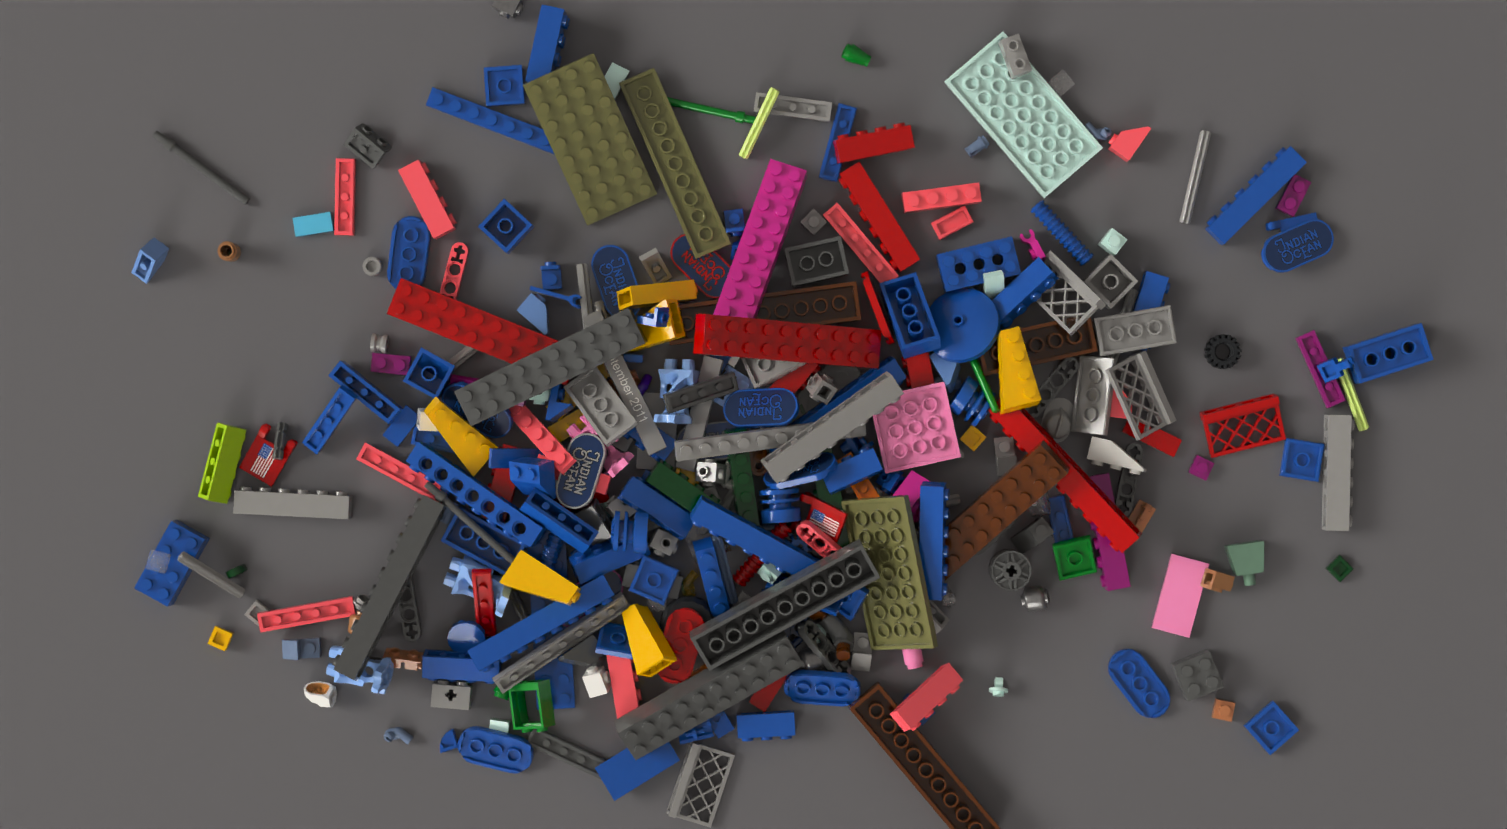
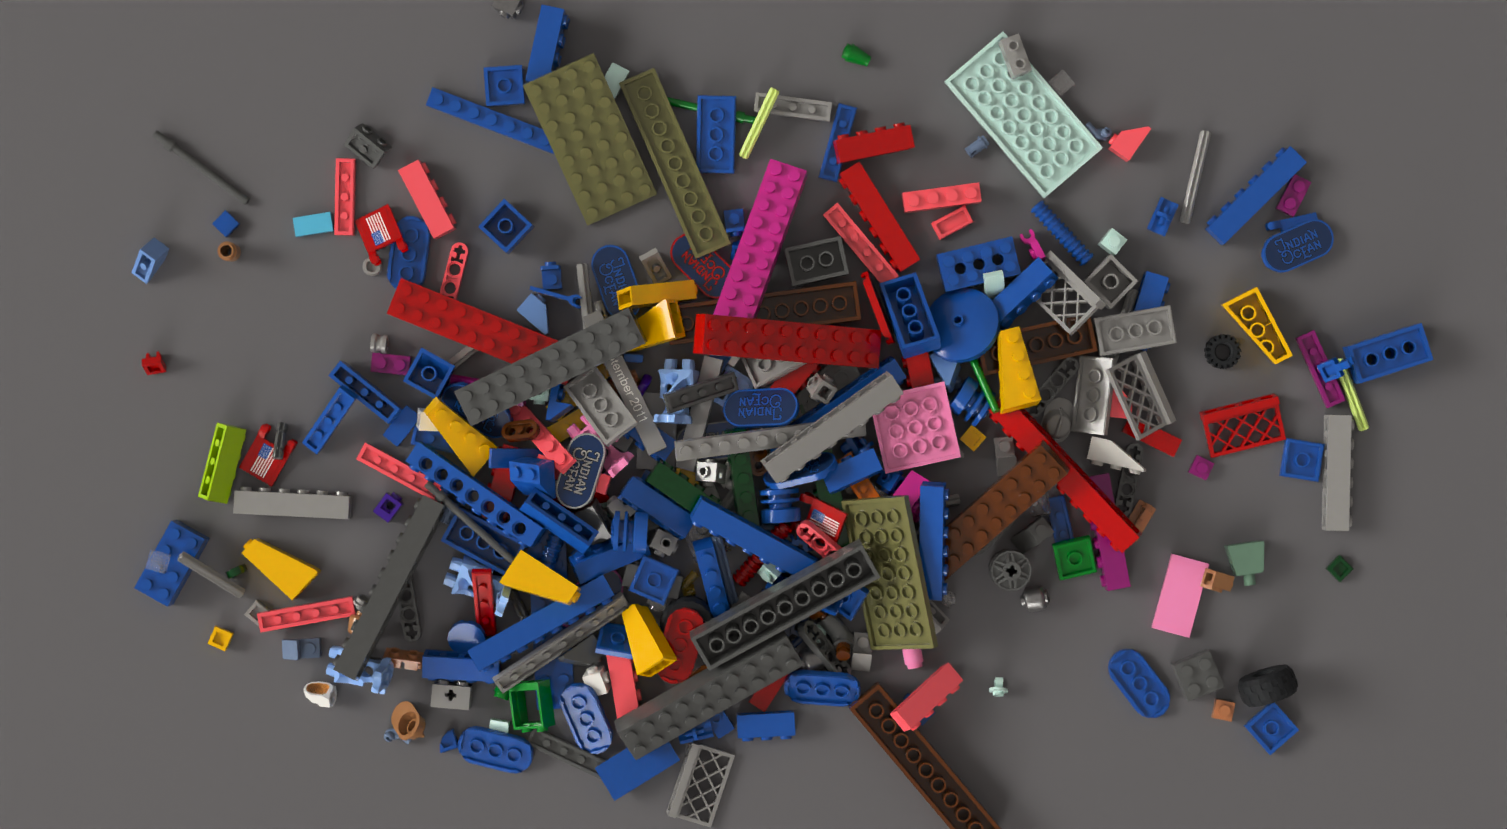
(153, 365): none -> red tile
(226, 223): none -> blue tile
(283, 569): none -> yellow slope
(378, 231): none -> red flag
(382, 508): none -> dark purple brick
(408, 721): none -> medium nougat piece
(521, 430): none -> reddish brown plate
(586, 718): none -> tile
(657, 319): blue bracket -> none
(716, 134): none -> blue tile
(813, 222): light grey plate -> none
(1162, 216): none -> blue hips
(1257, 321): none -> yellow wedge
(1267, 685): none -> black tyre

